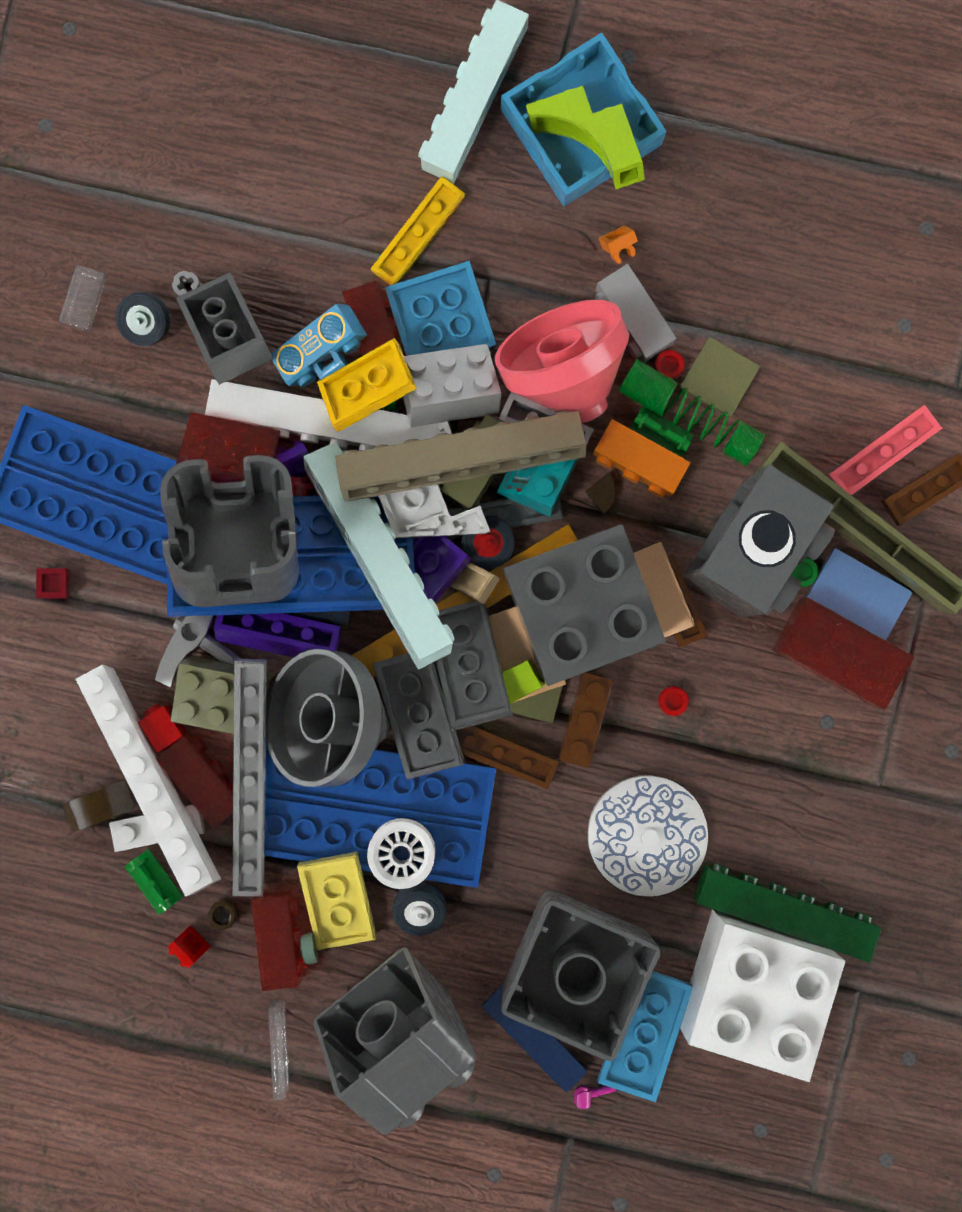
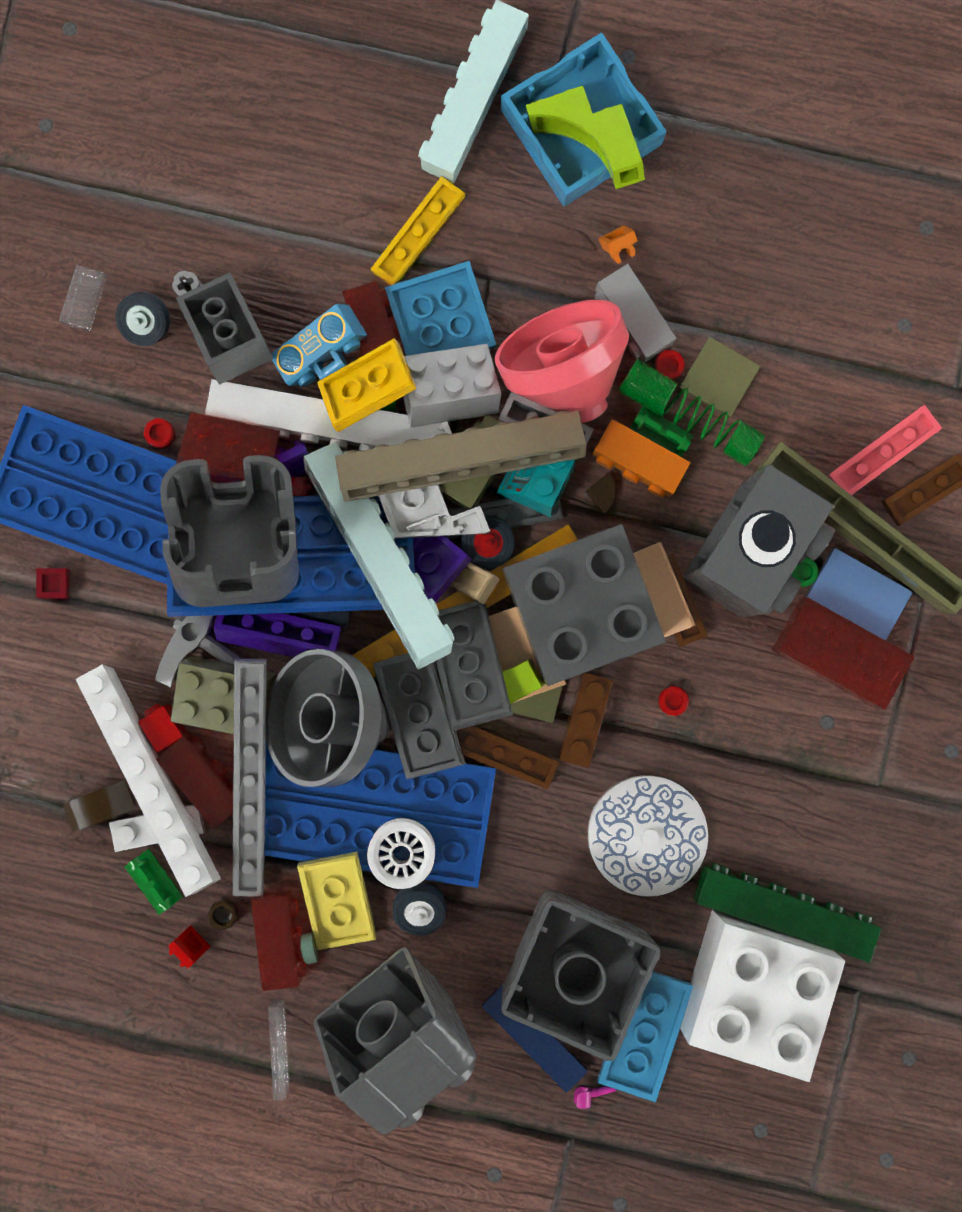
(159, 433): none -> red tile

